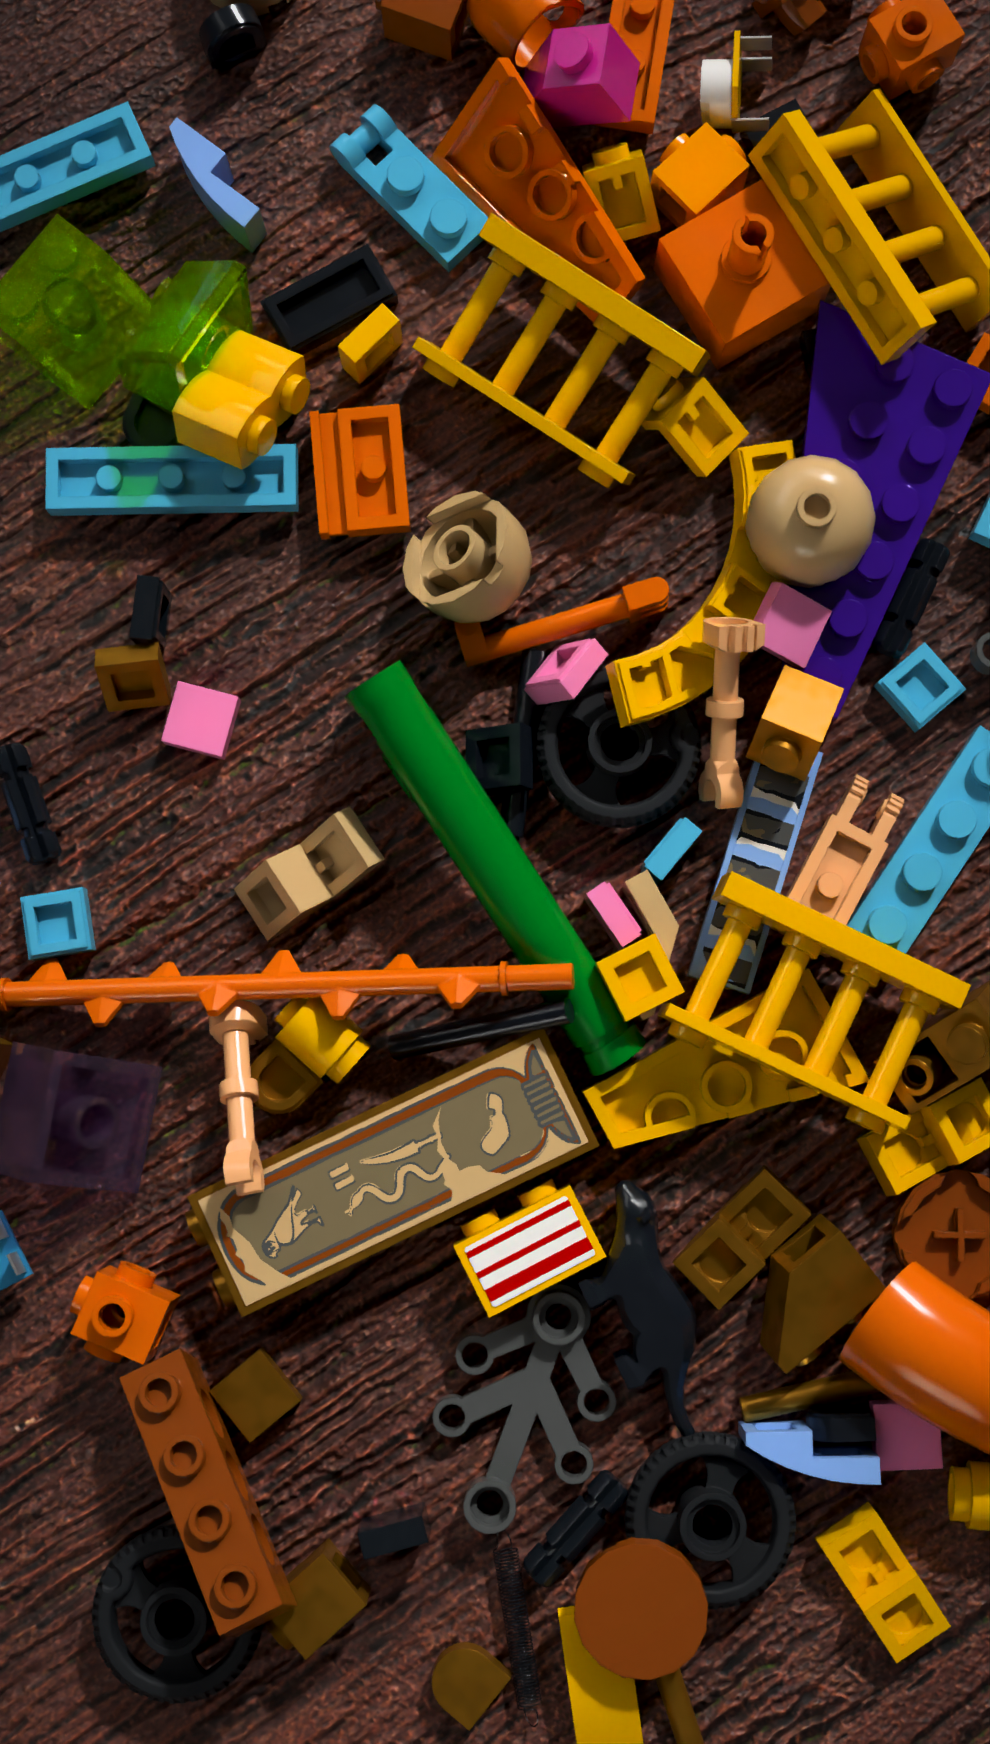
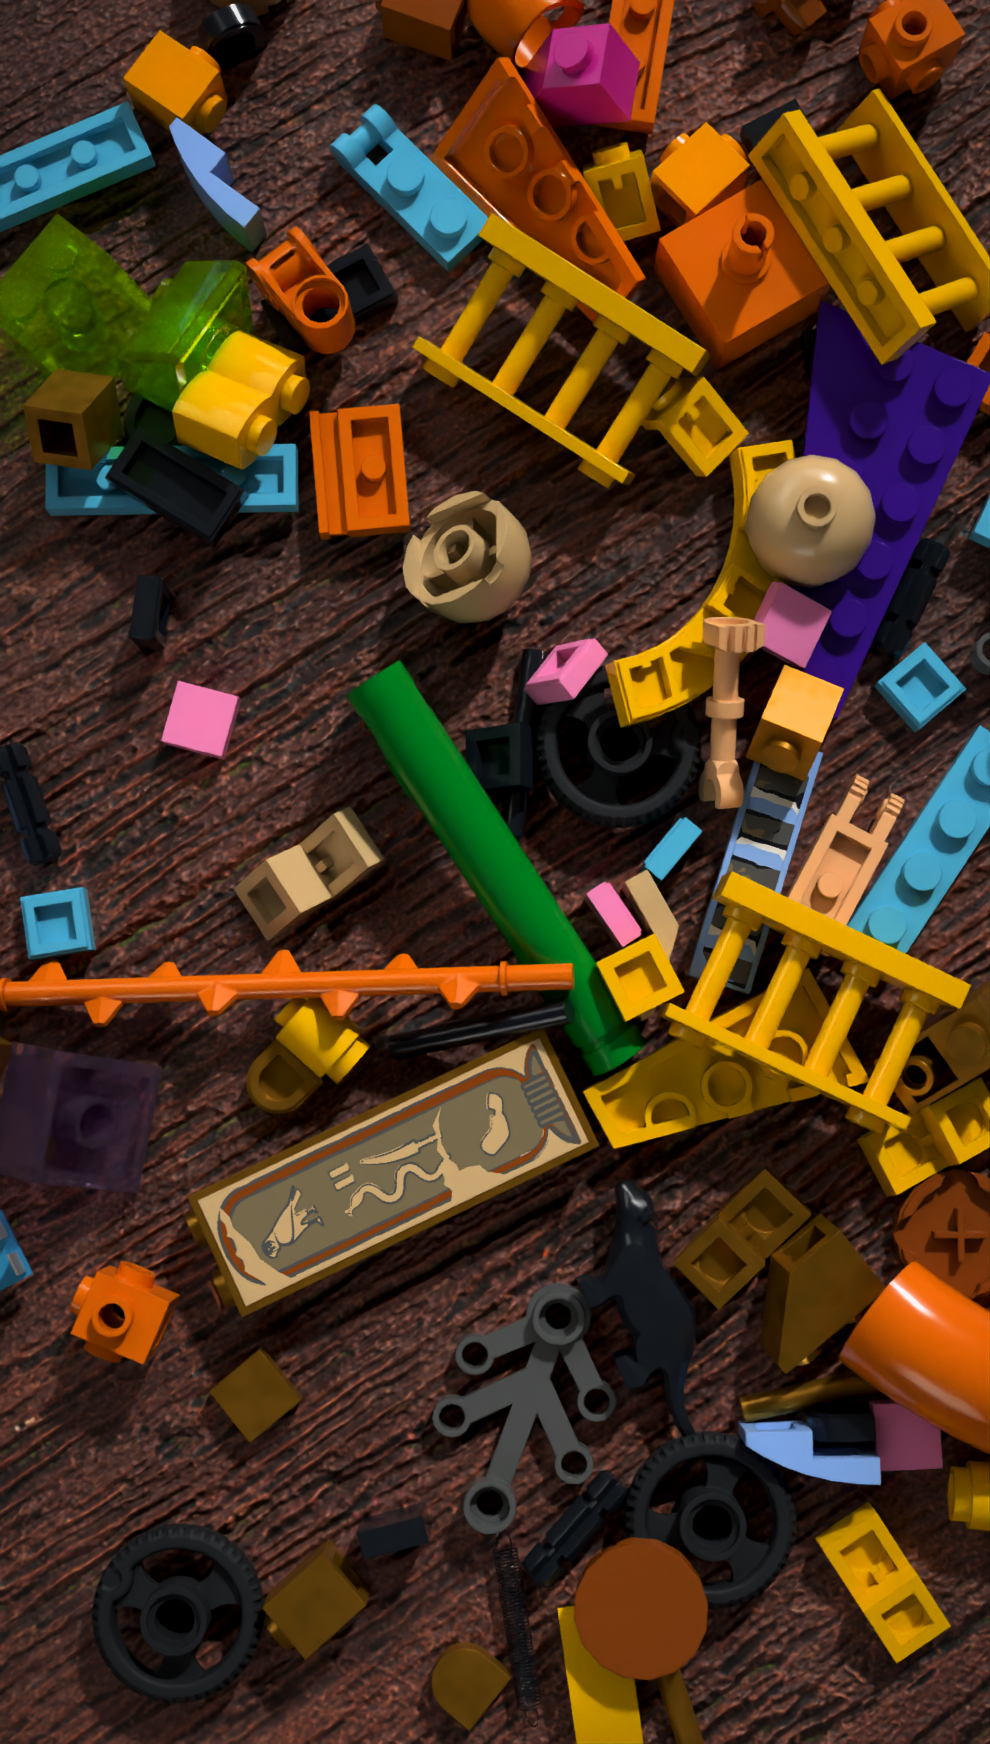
(73, 419): none -> pearl gold brick
(132, 676): pearl gold tile -> none
(176, 486): none -> black tile
(177, 83): none -> light orange brick
(208, 1494): dark orange brick -> none
(236, 1030): light nougat piece -> none
(299, 285): none -> orange piece
(370, 343): yellow tile -> none
(528, 1247): brick -> none
(636, 602): orange hinge -> none
(723, 81): piece -> none

